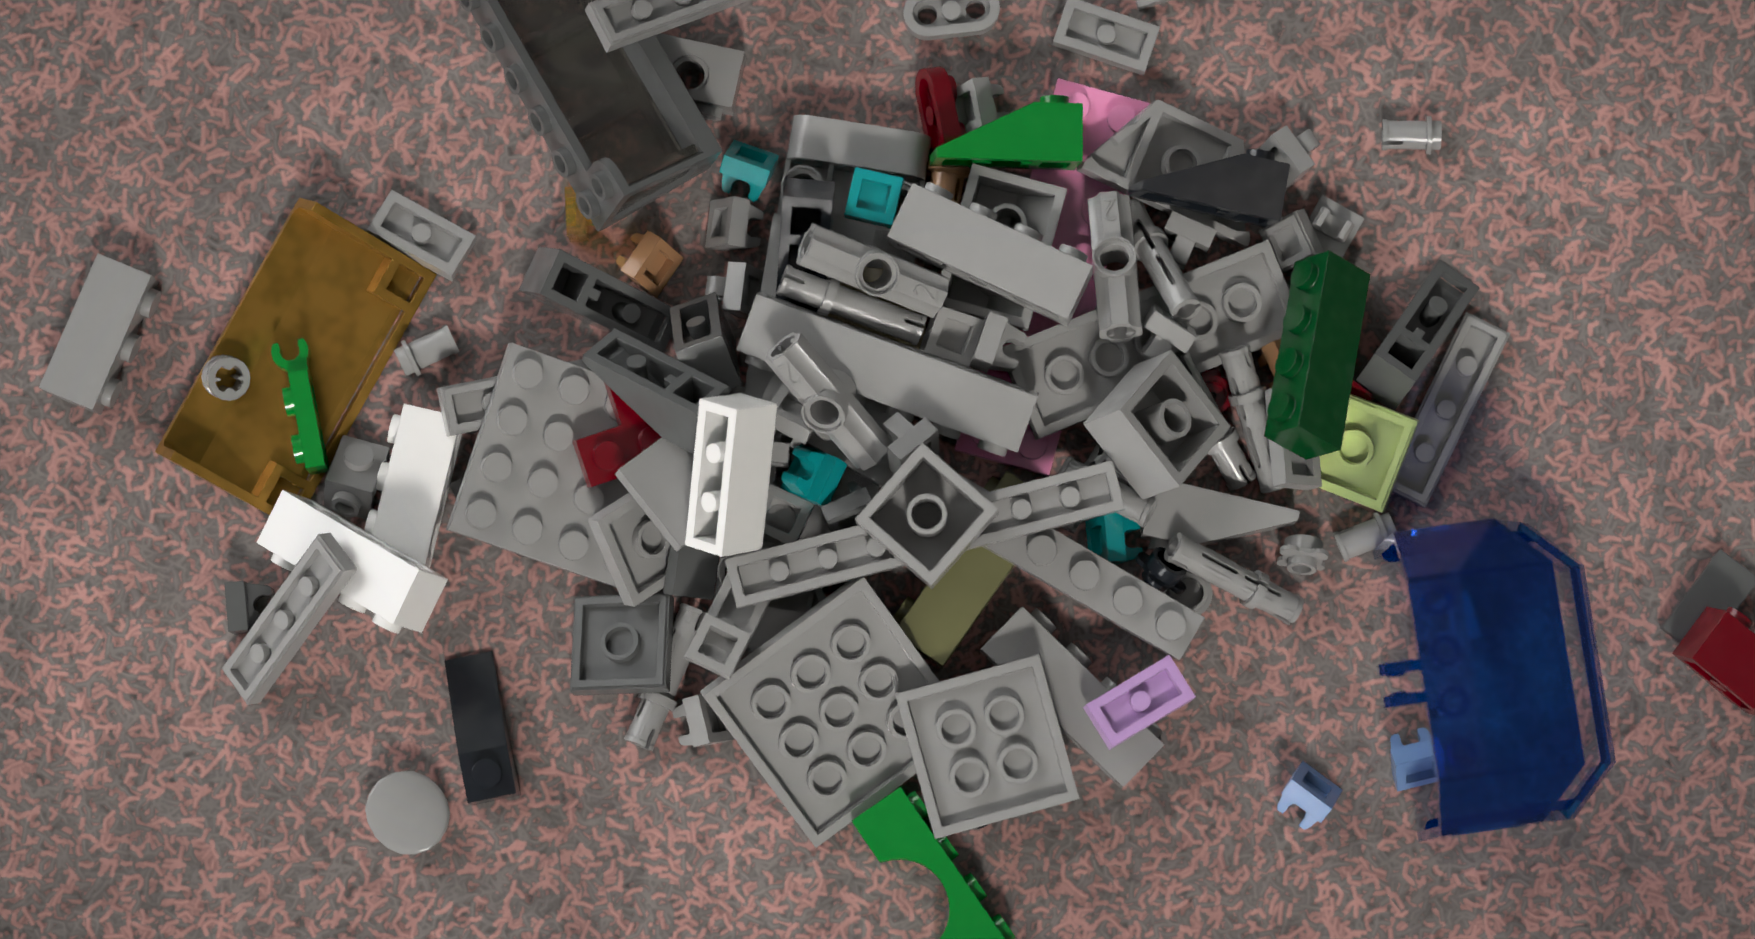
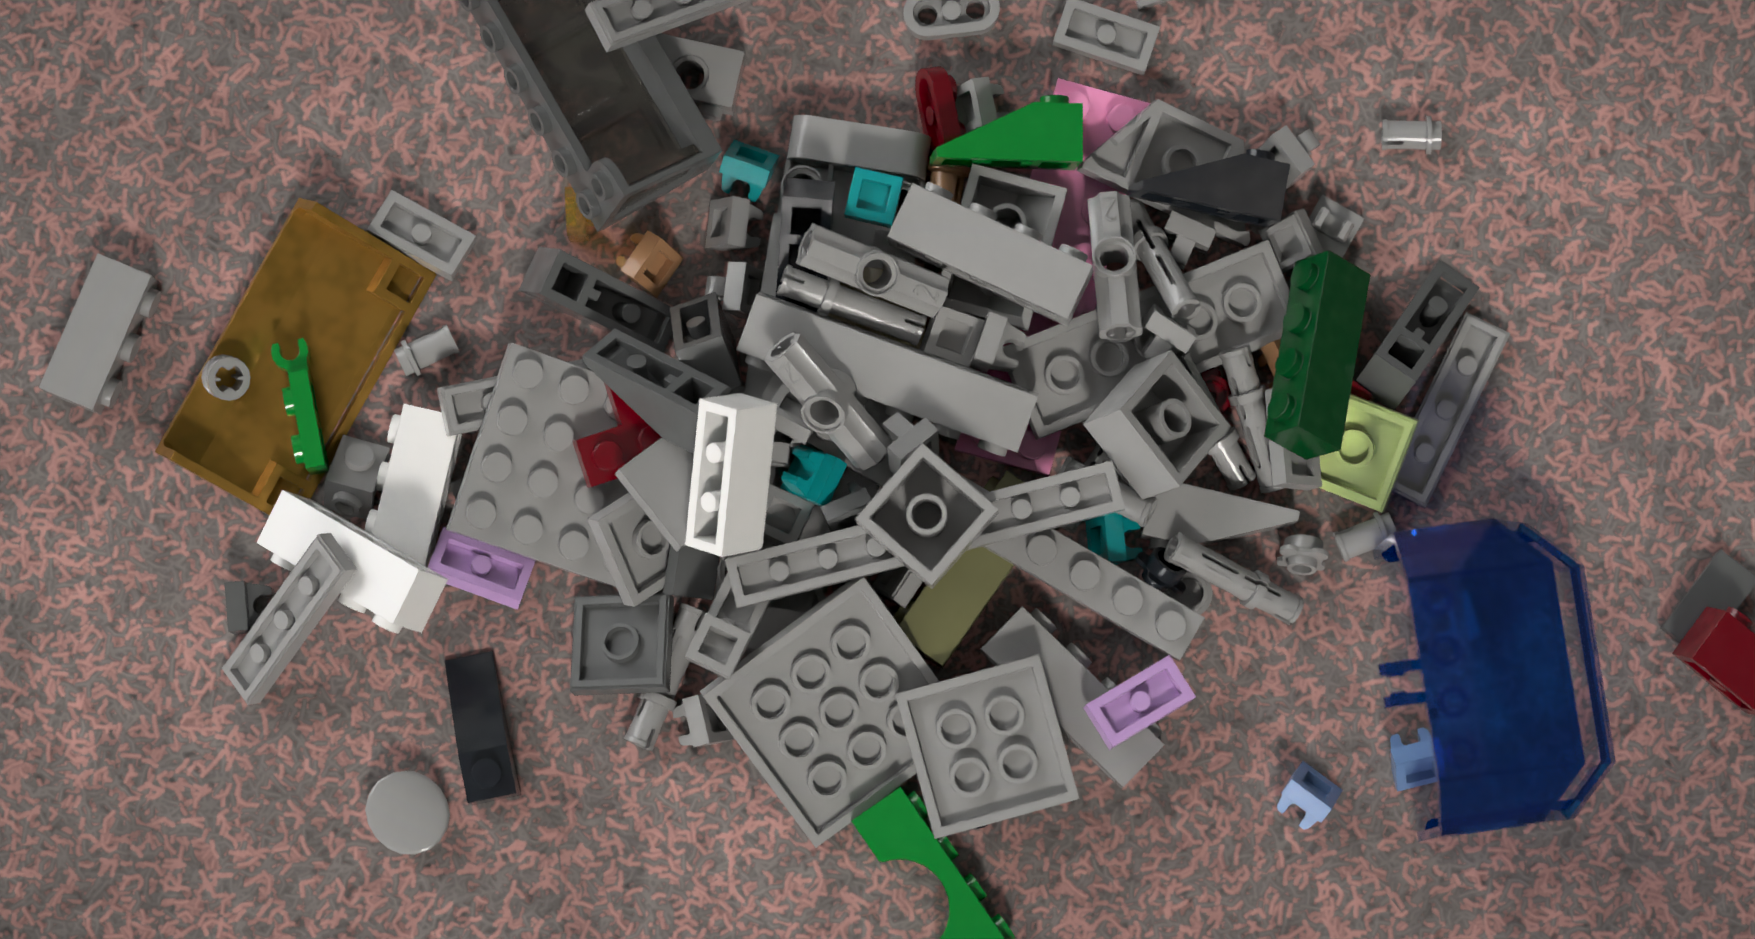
(481, 568): none -> lavender plate
(897, 585): none -> light grey tile

